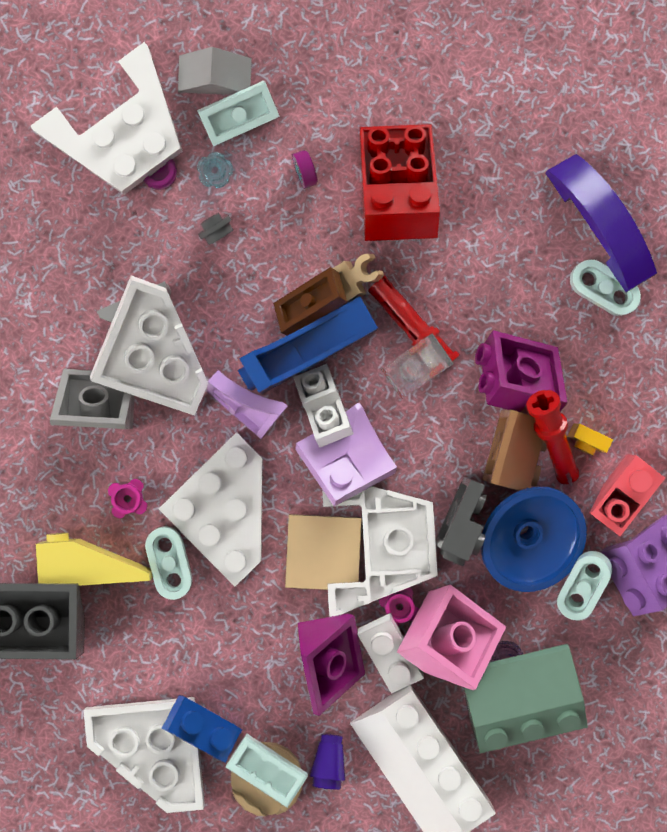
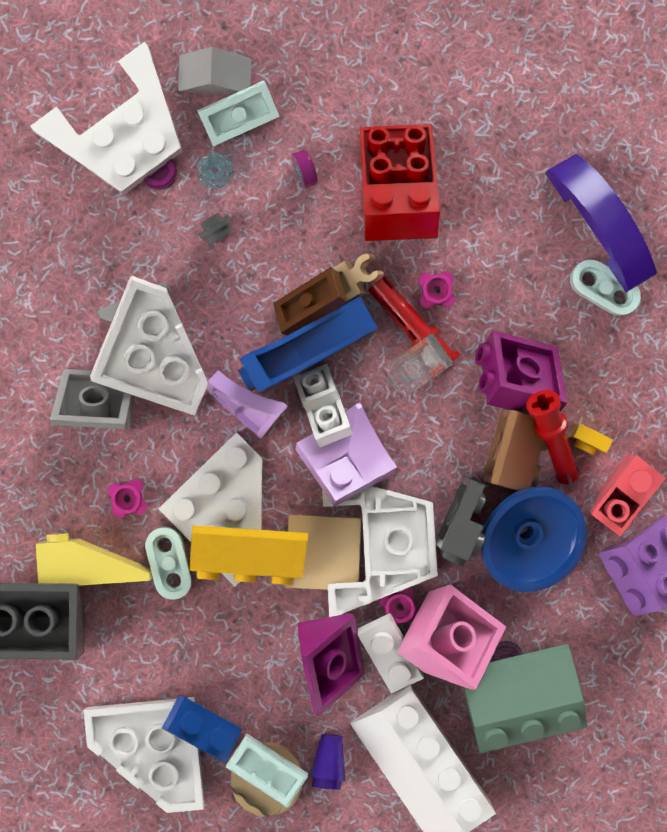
(247, 554): none -> yellow slope
(444, 282): none -> dark pink plate
(585, 583): light aqua plate -> none

